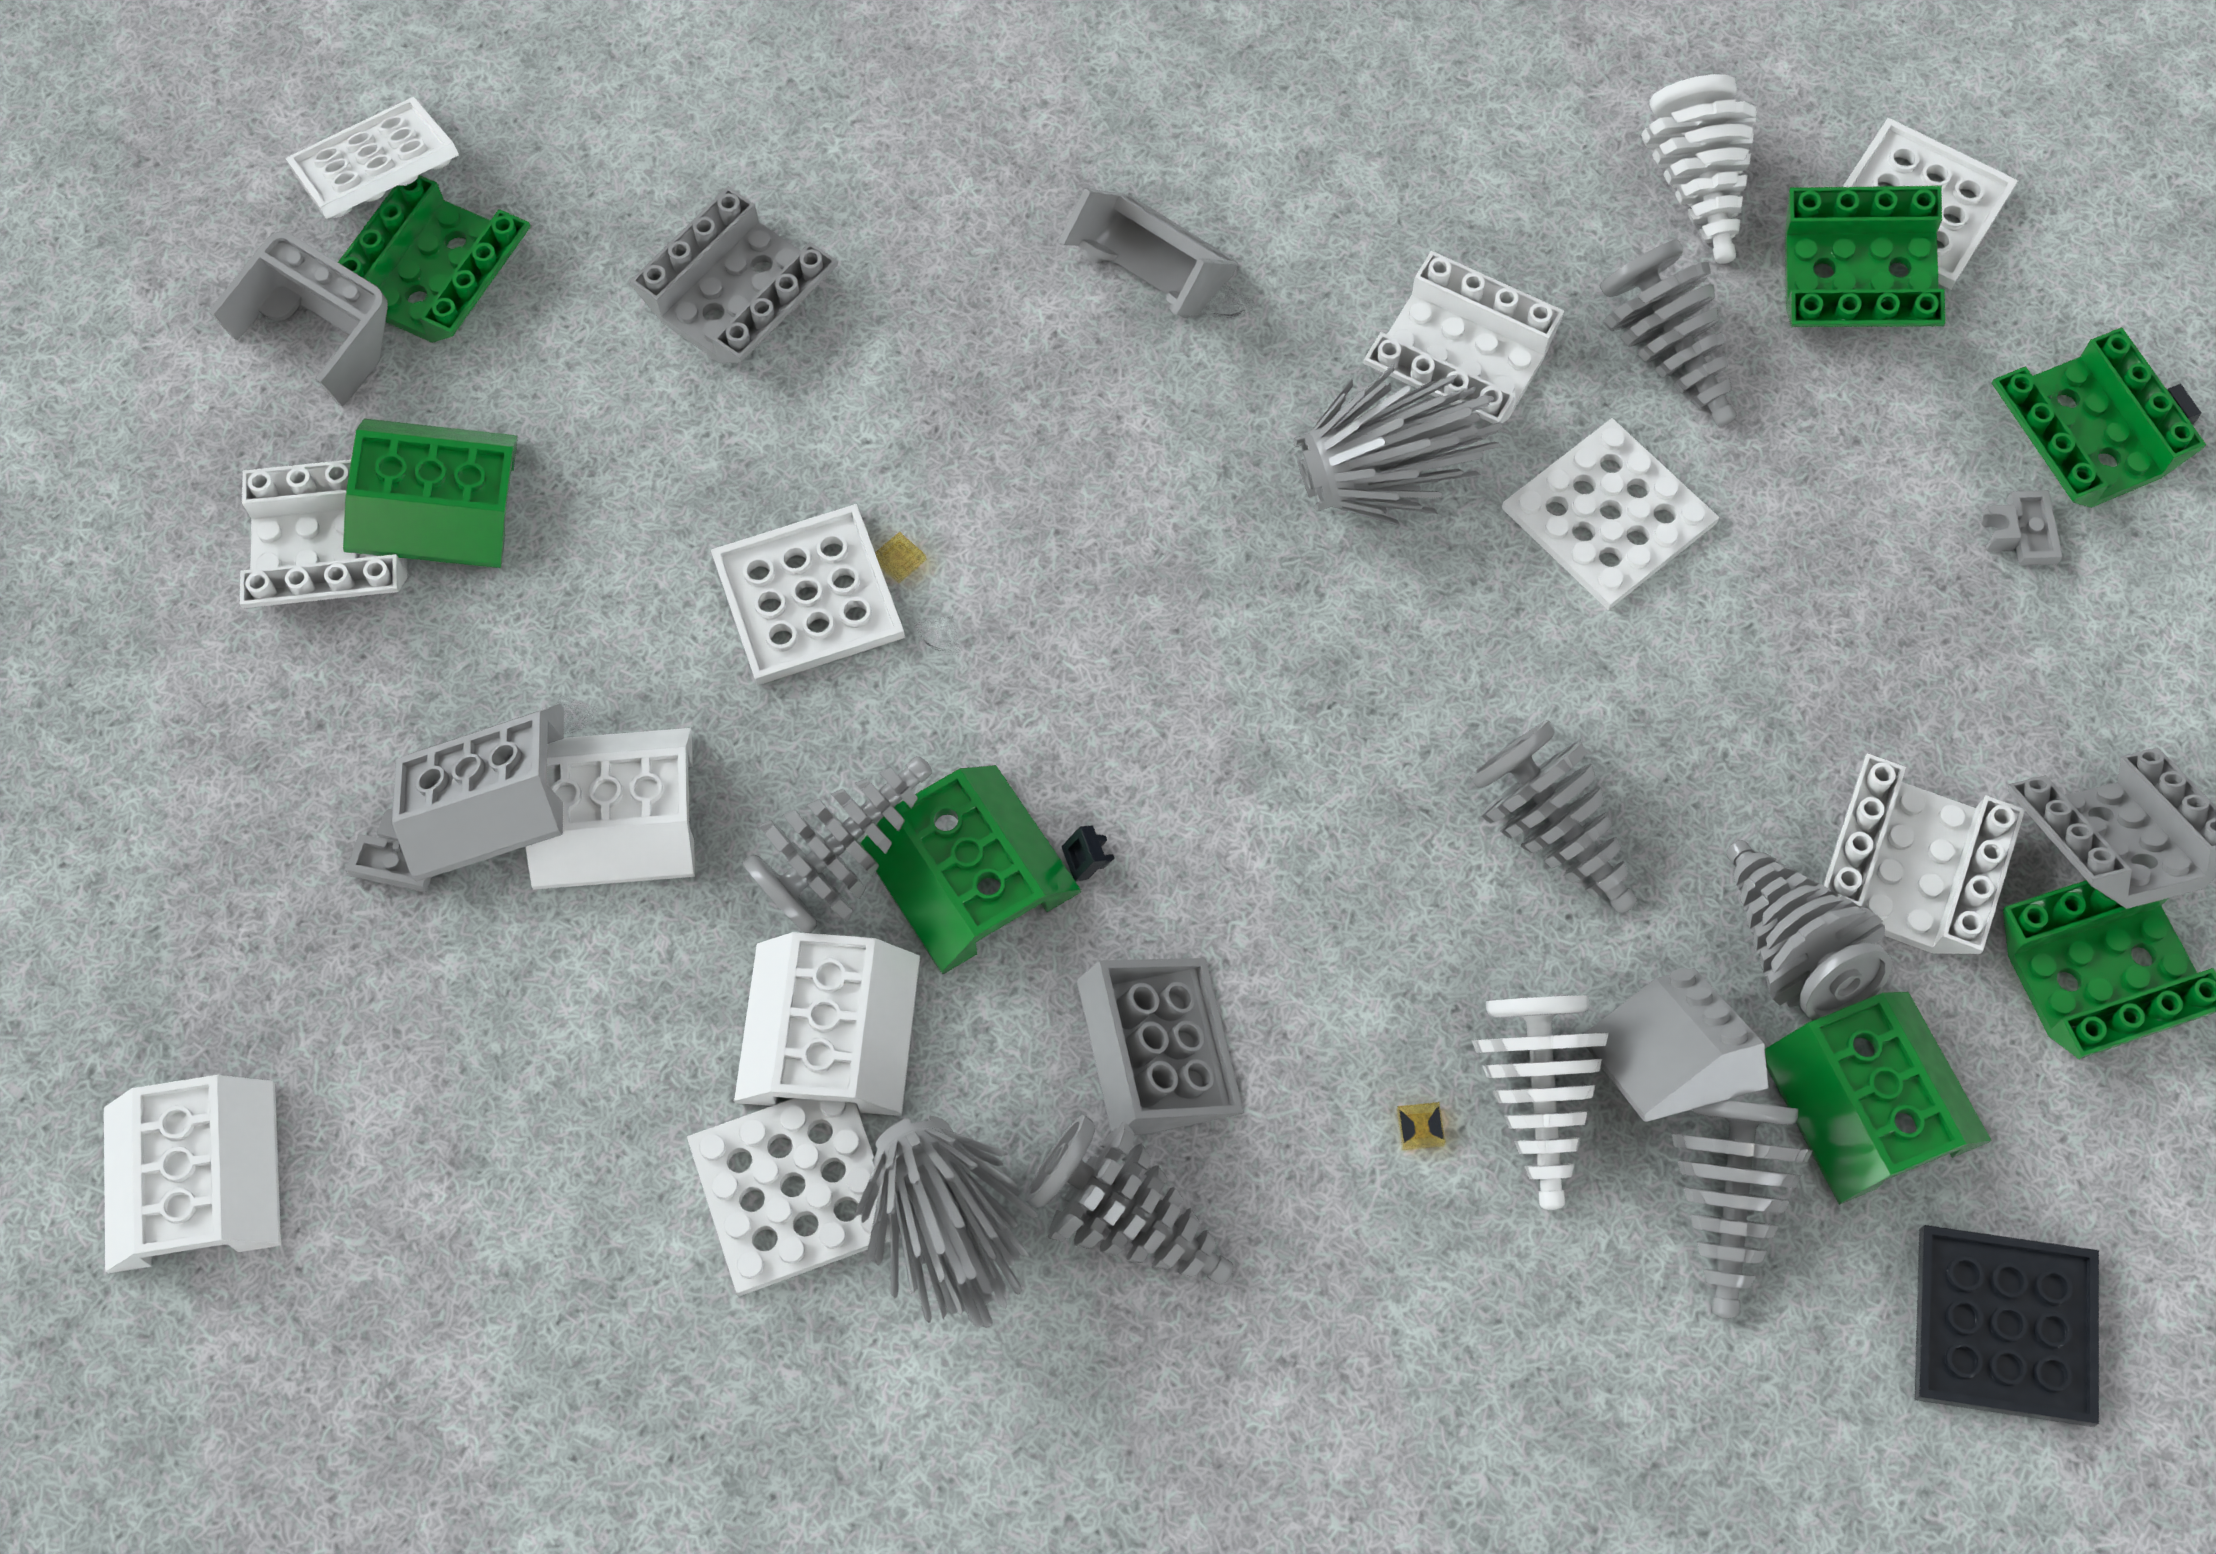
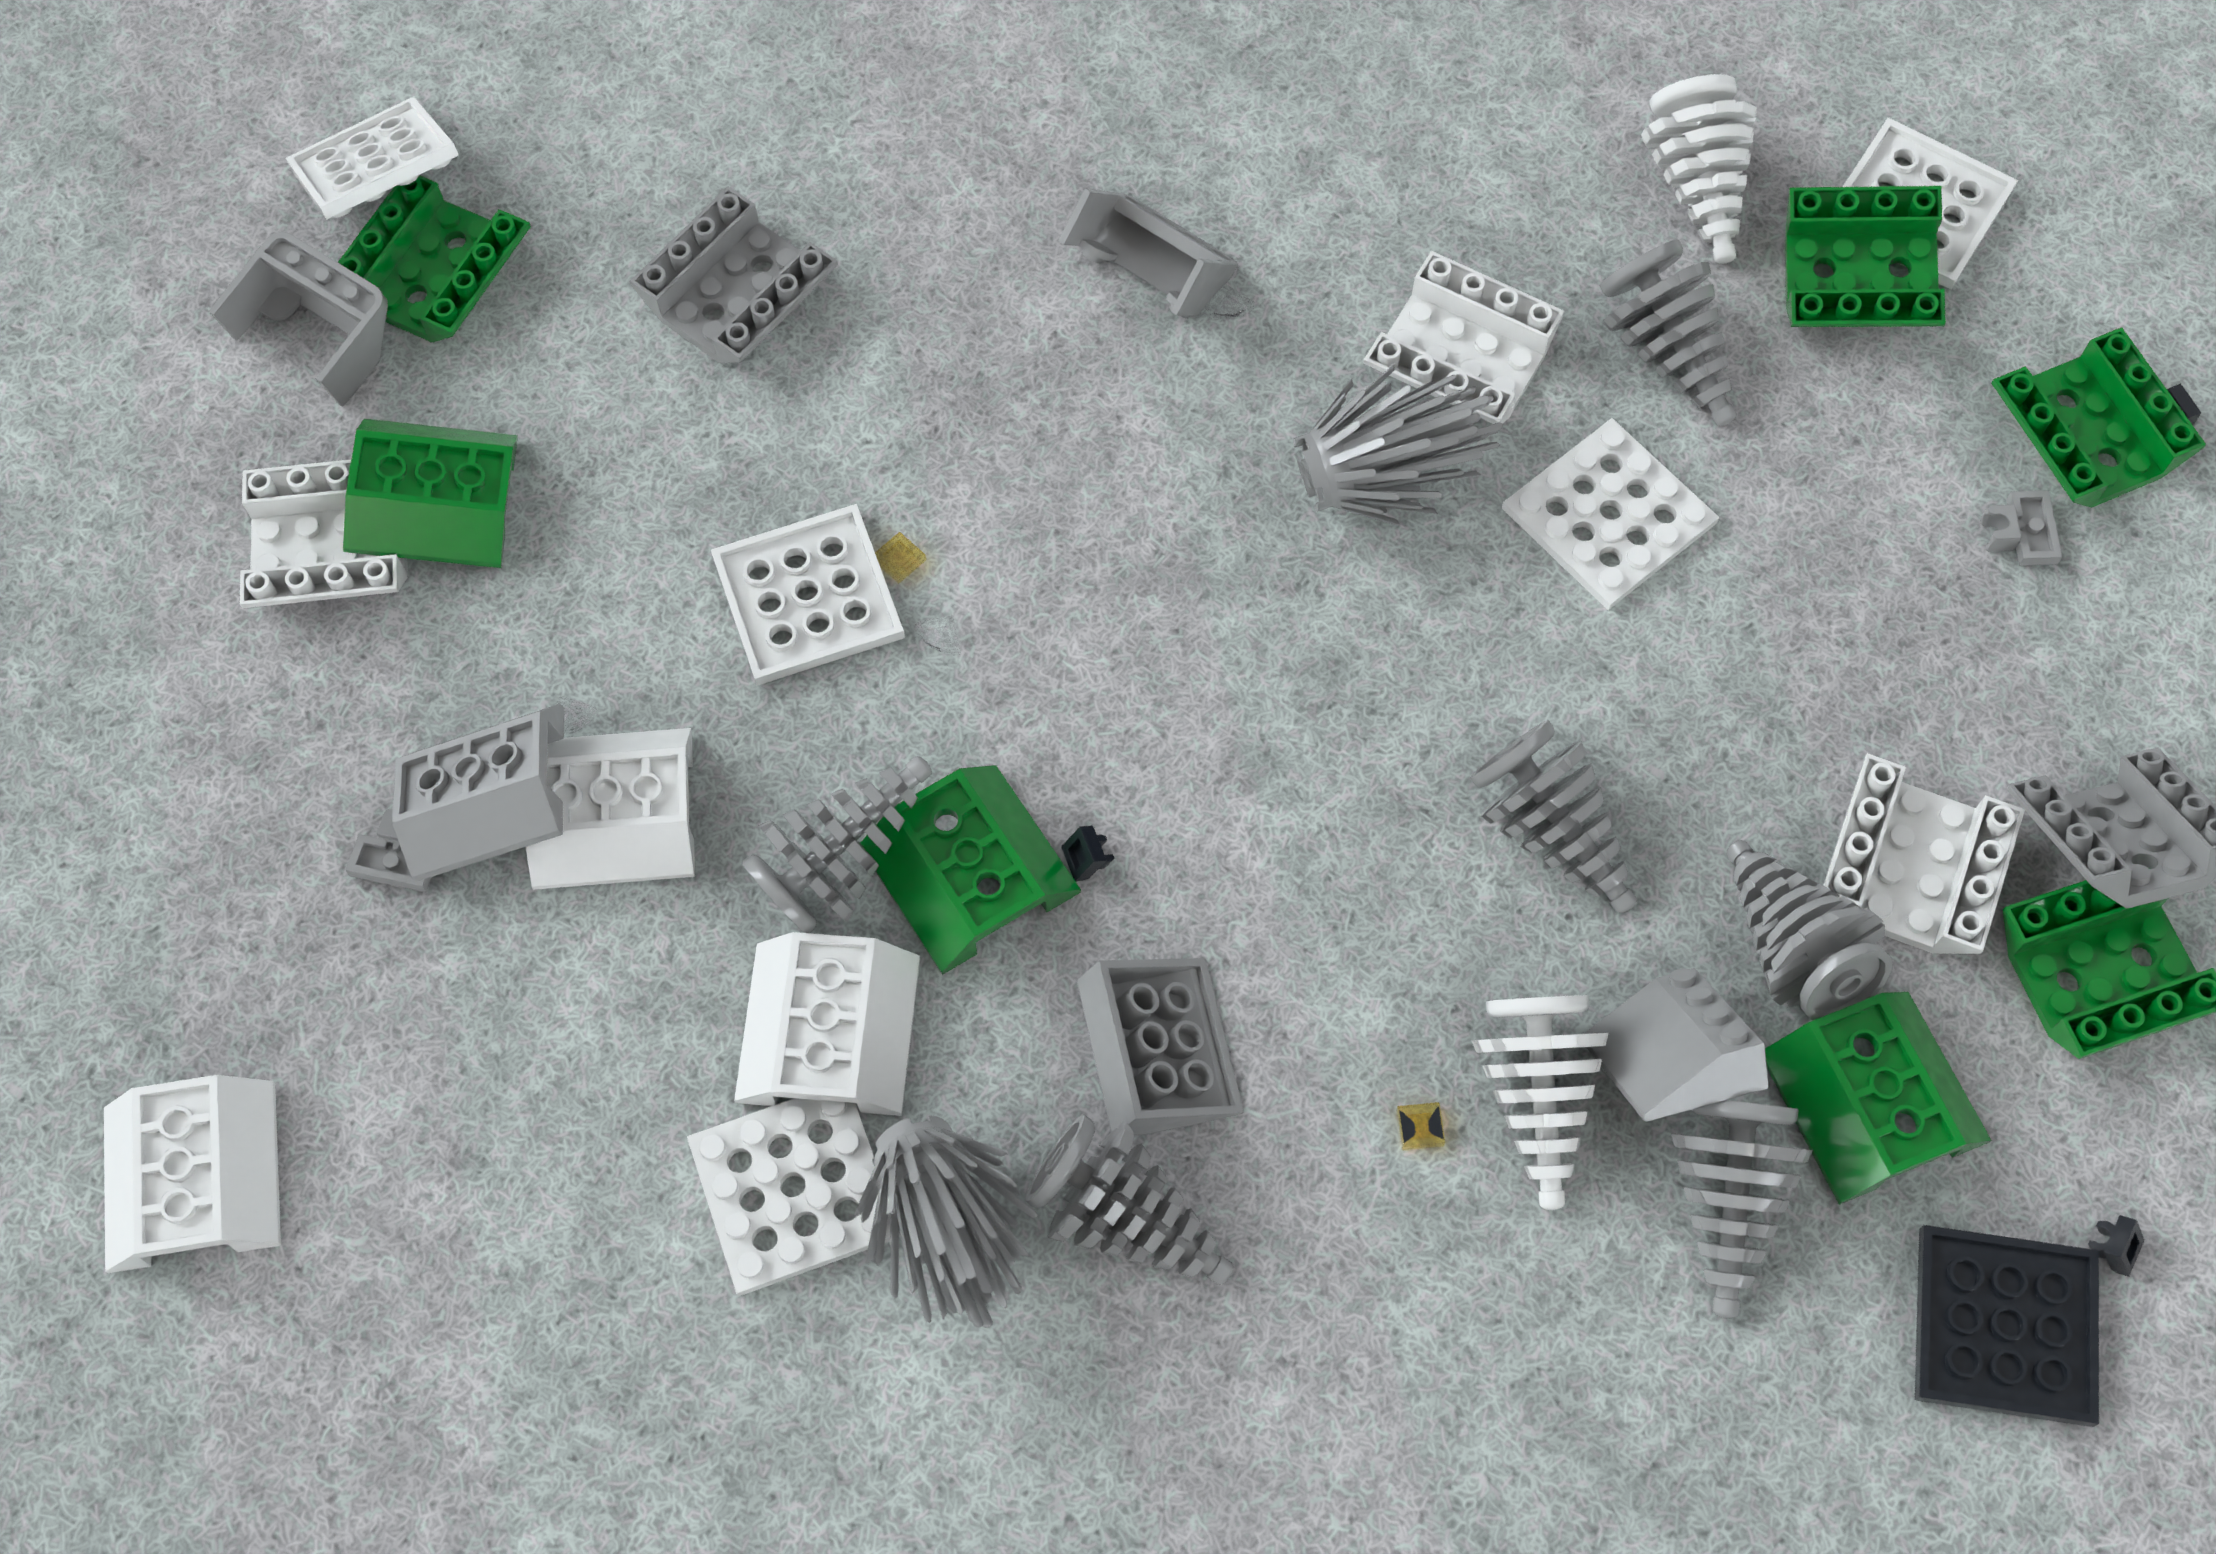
(2122, 1246): none -> black tile

